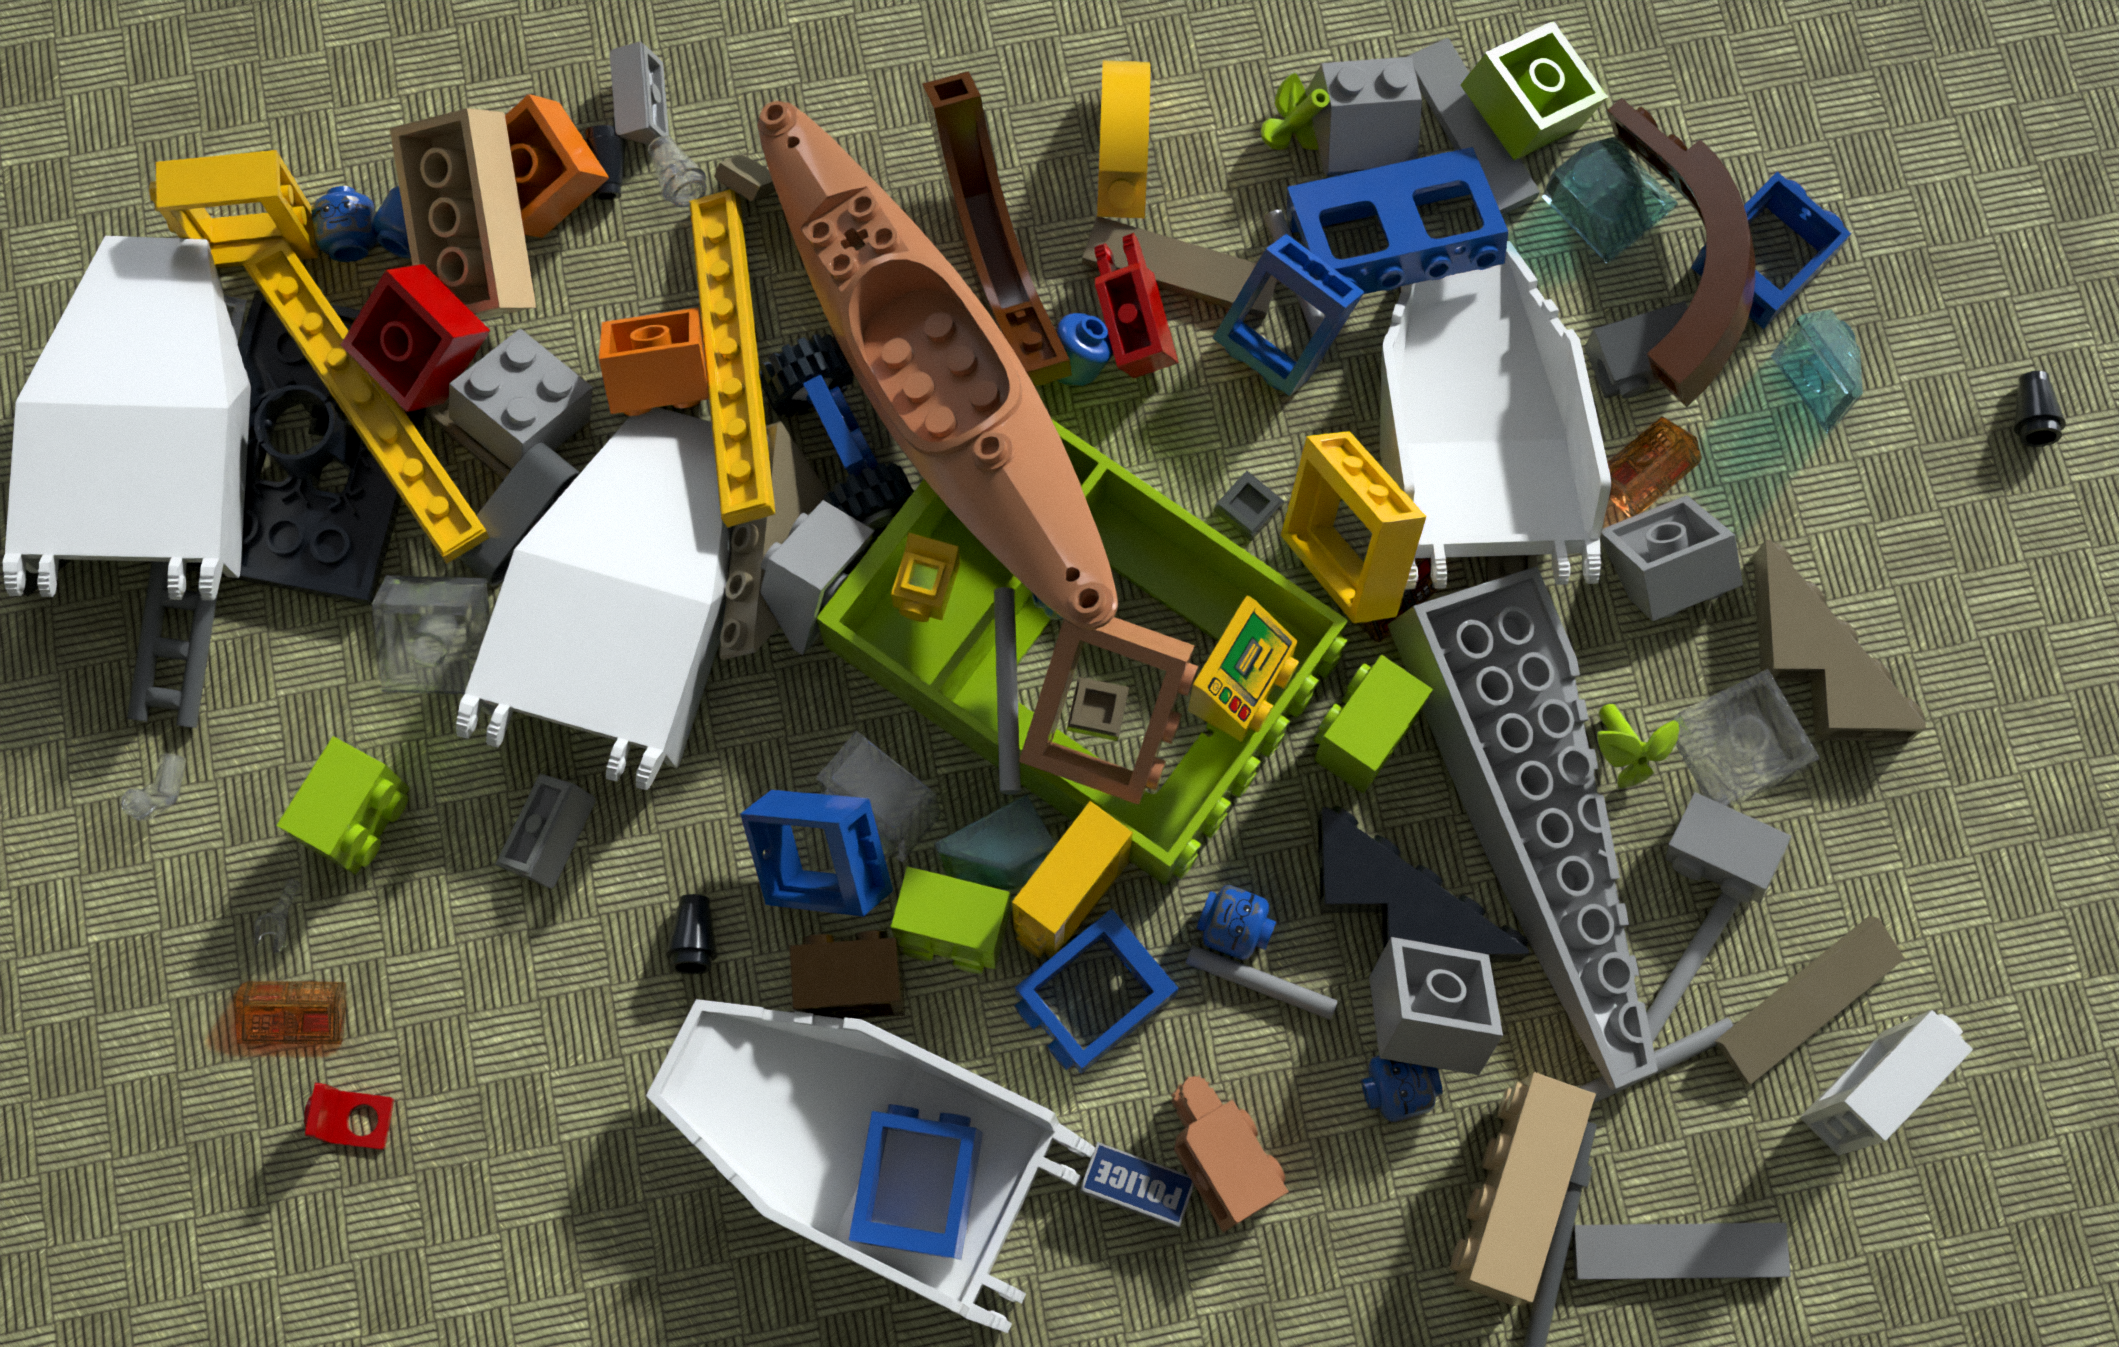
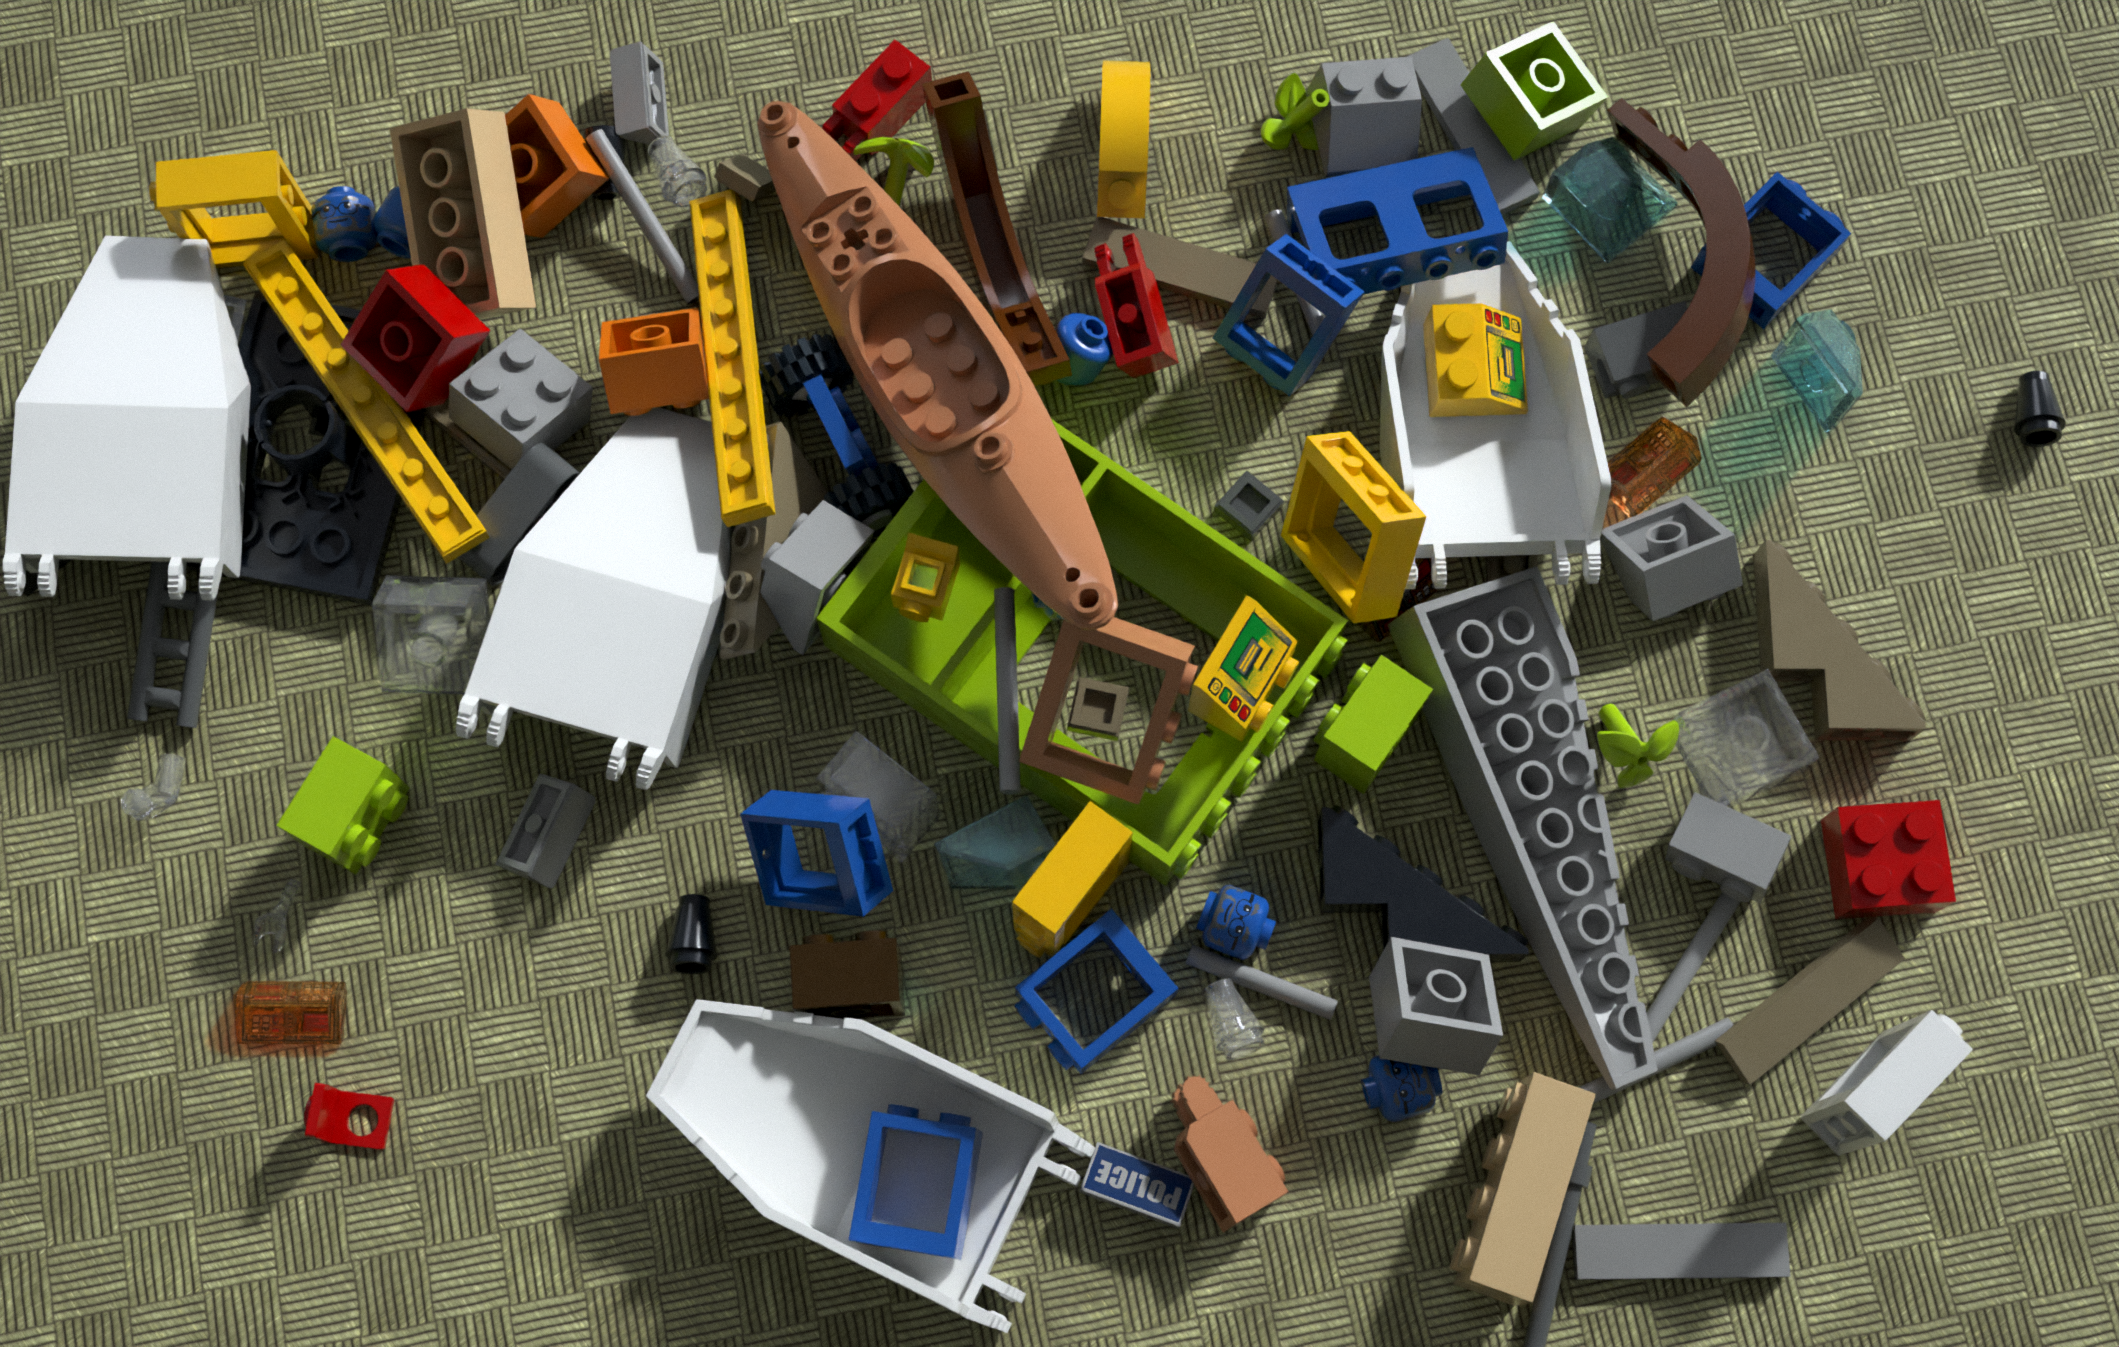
(644, 215): none -> light grey bar
(880, 98): none -> red hinge
(900, 153): none -> lime plant
(950, 920): lime brick -> none
(1232, 1021): none -> clear cone
(1474, 361): none -> yellow slope
(1888, 859): none -> red brick

